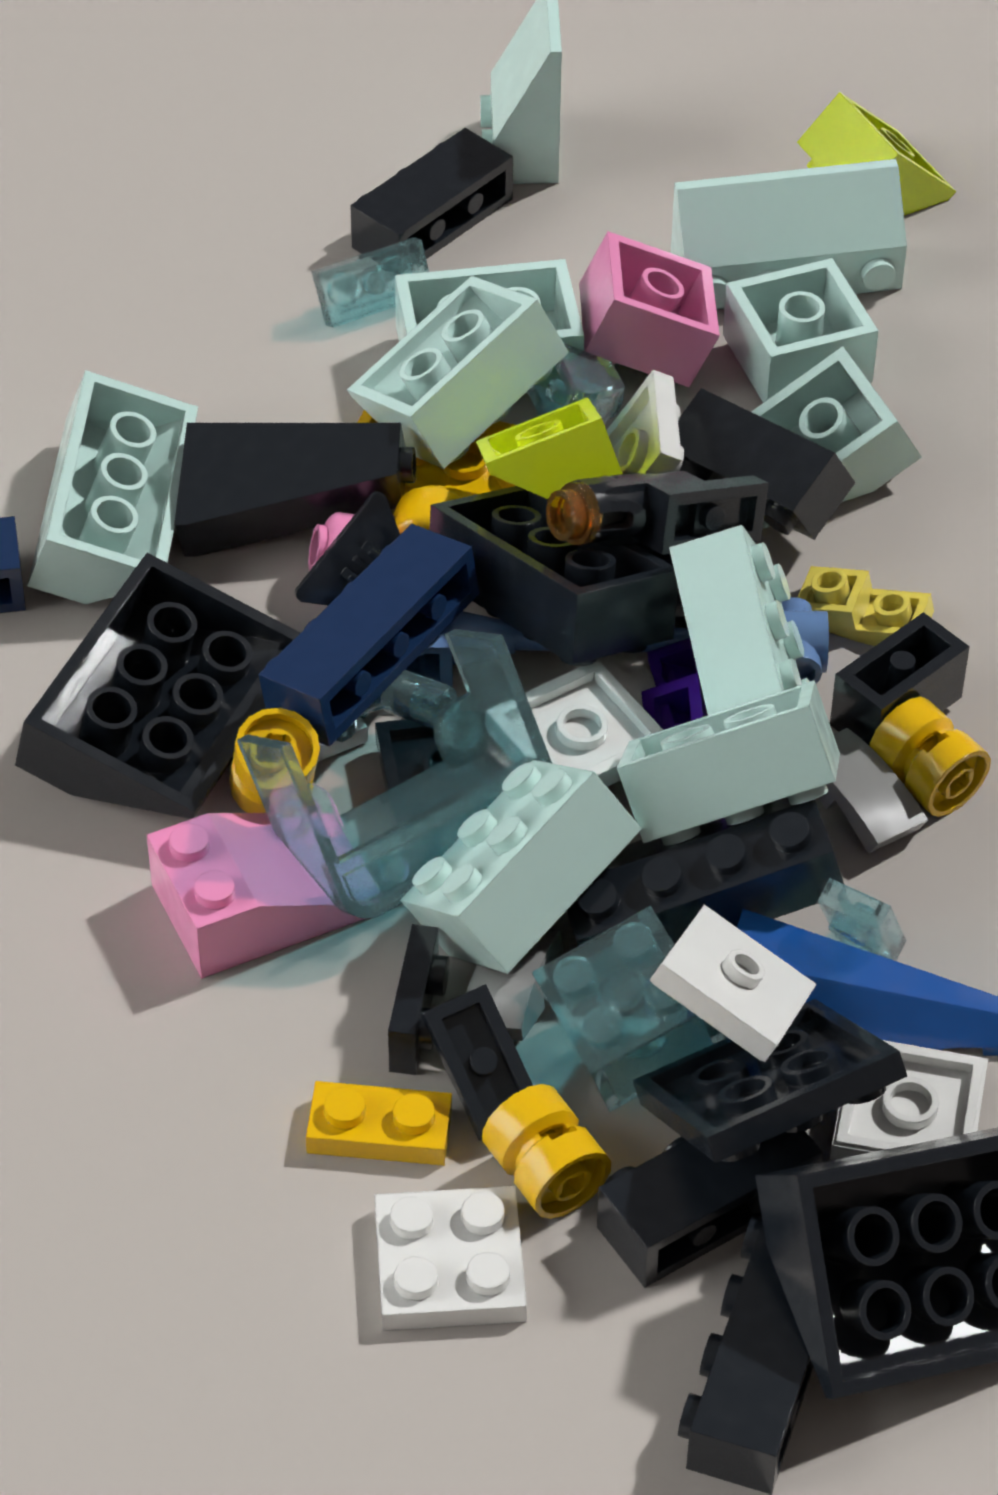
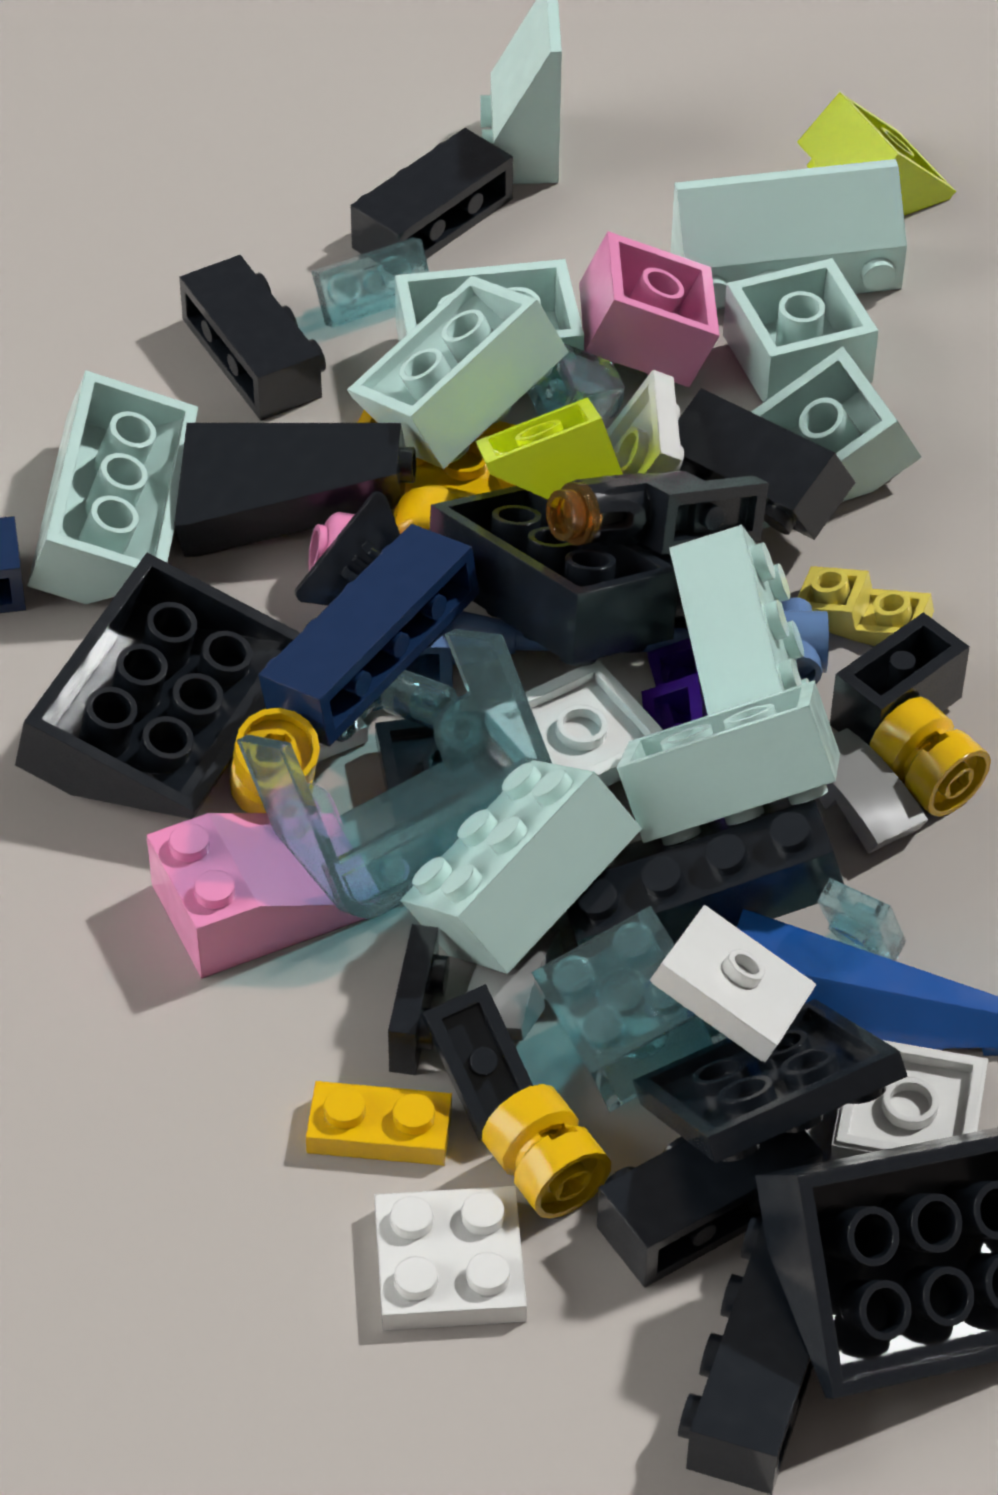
(252, 337): none -> black brick

